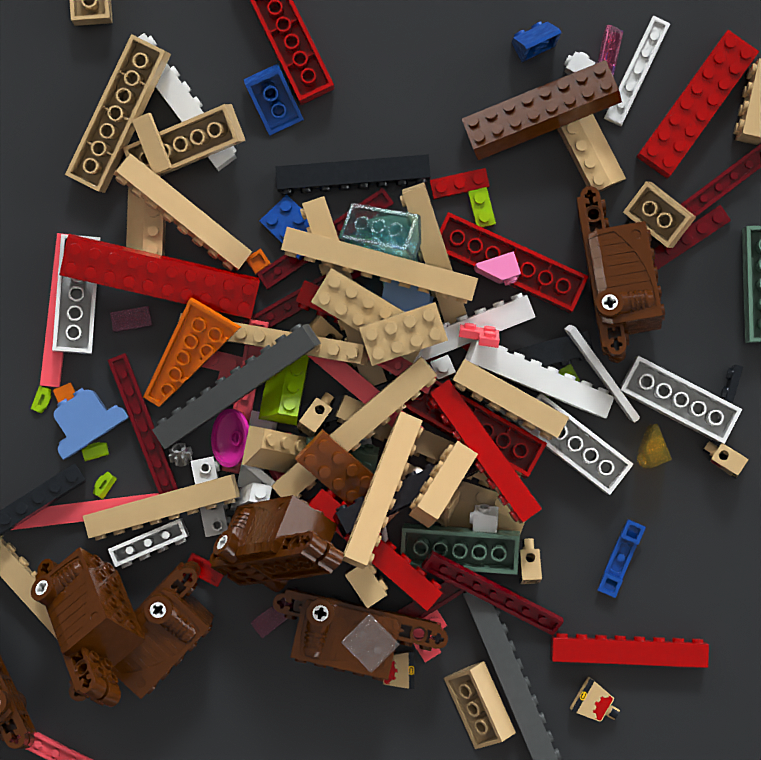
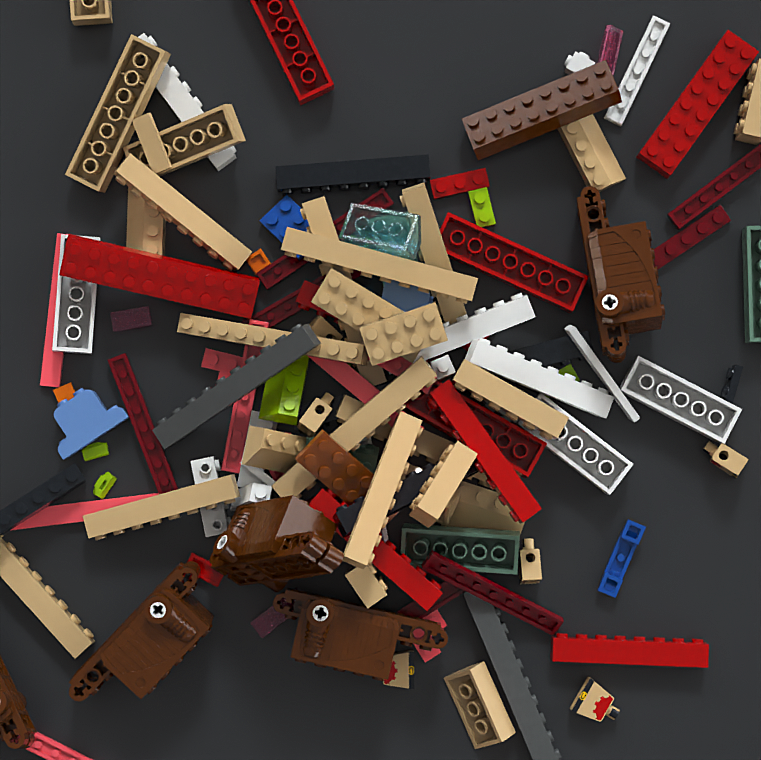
(41, 399): lime piece -> none
(89, 620): reddish brown piece -> none
(144, 544): white brick -> none
(180, 454): light grey gear -> none
(193, 343): orange wing -> none
(229, 437): dark pink dish -> none
(273, 99): blue slope -> none
(370, 643): clear slope -> none
(484, 518): white brick -> none
(486, 336): coral plate -> none
(500, 269): bright pink slope -> none
(536, 40): blue slope -> none
(653, 448): clear yellow slope -> none
(662, 214): tan brick -> none

